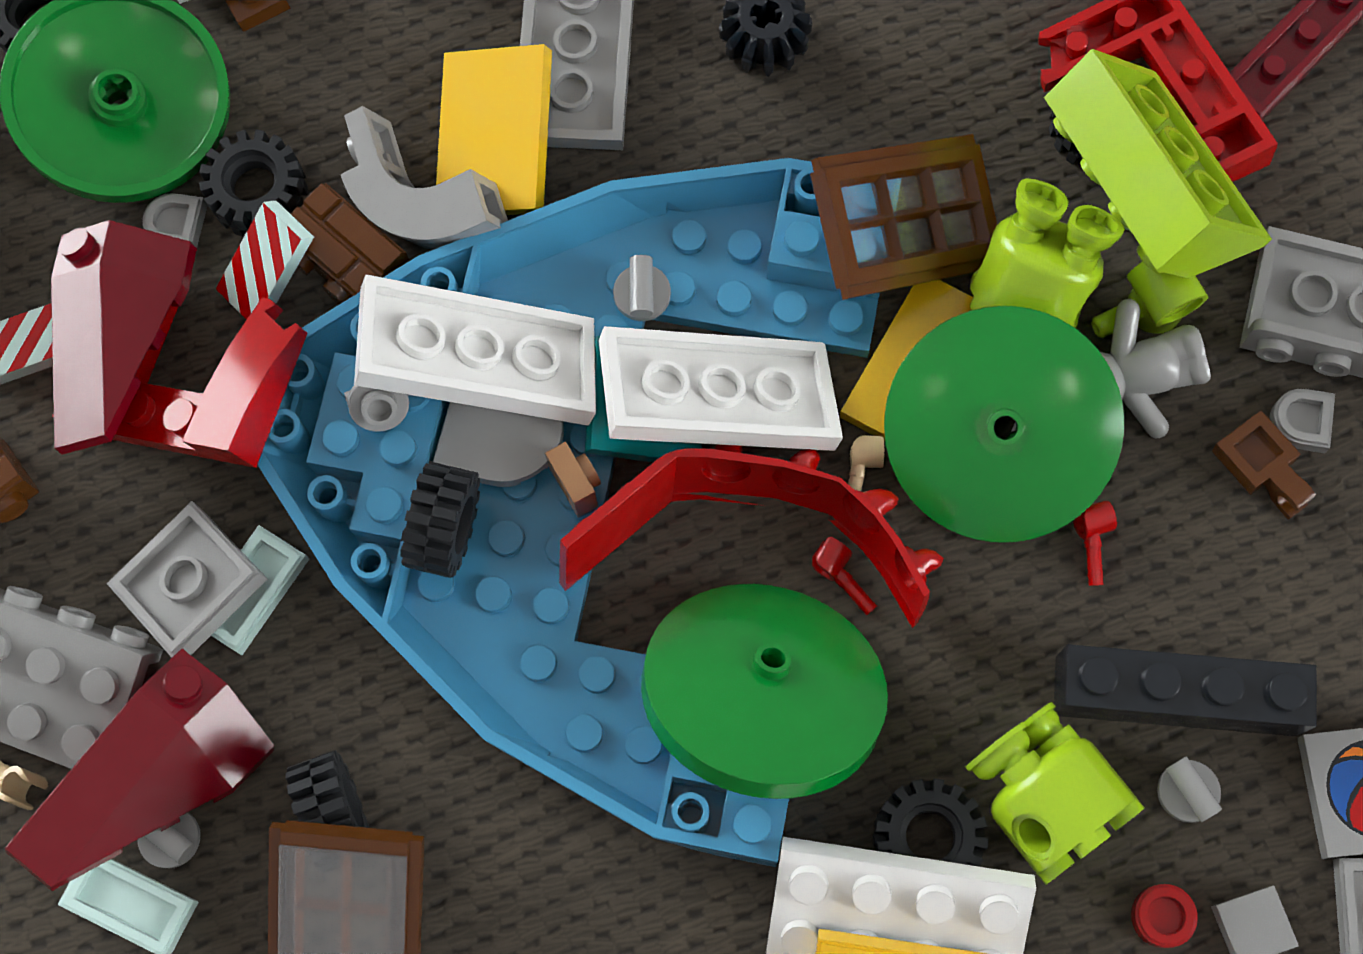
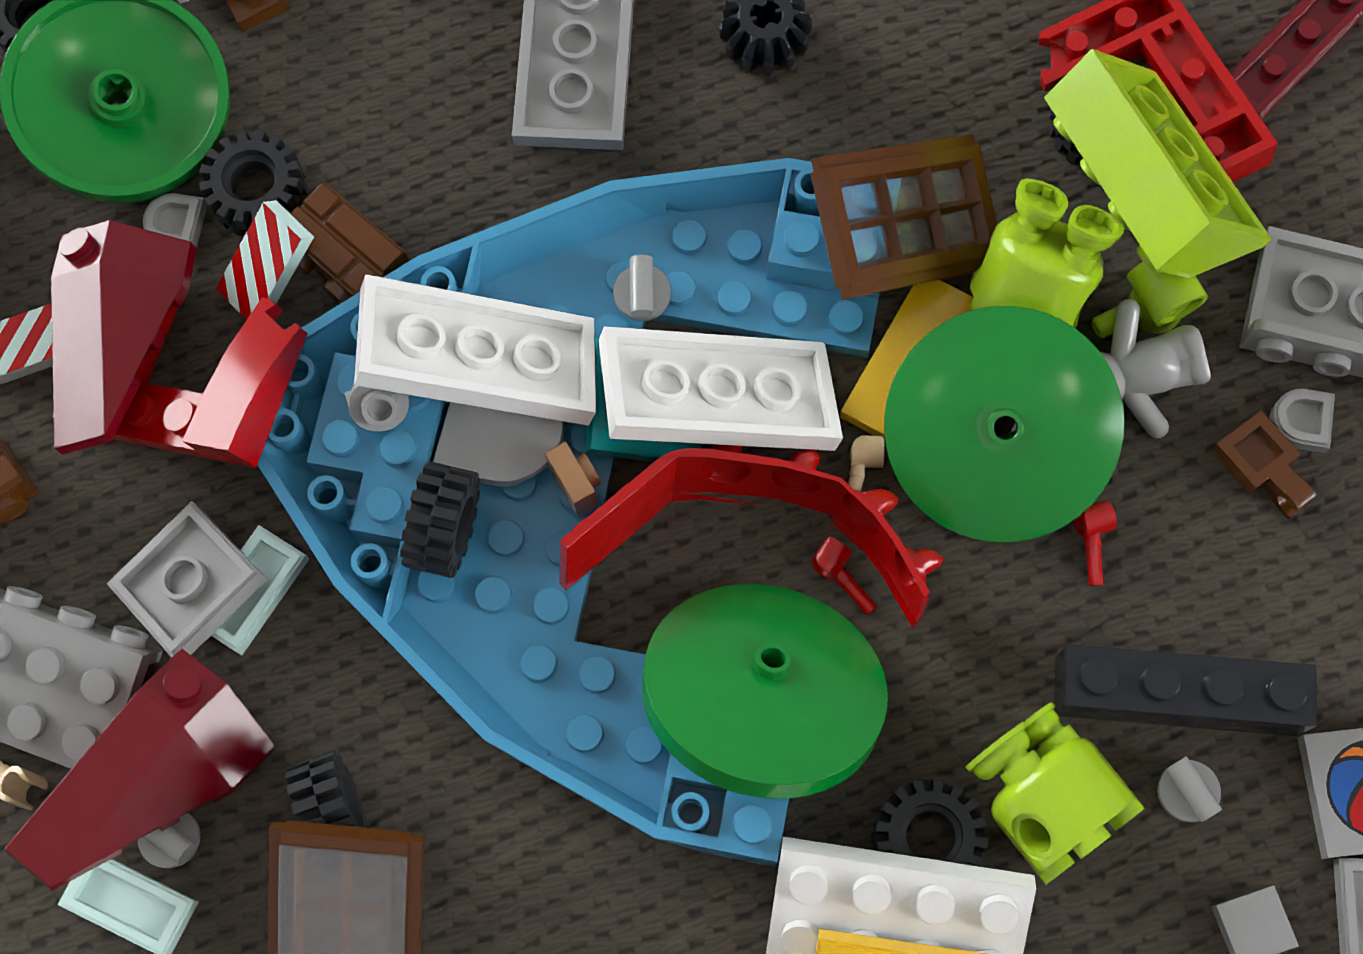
(422, 216): light grey arch -> none
(497, 120): yellow tile -> none
(1164, 916): red tile -> none

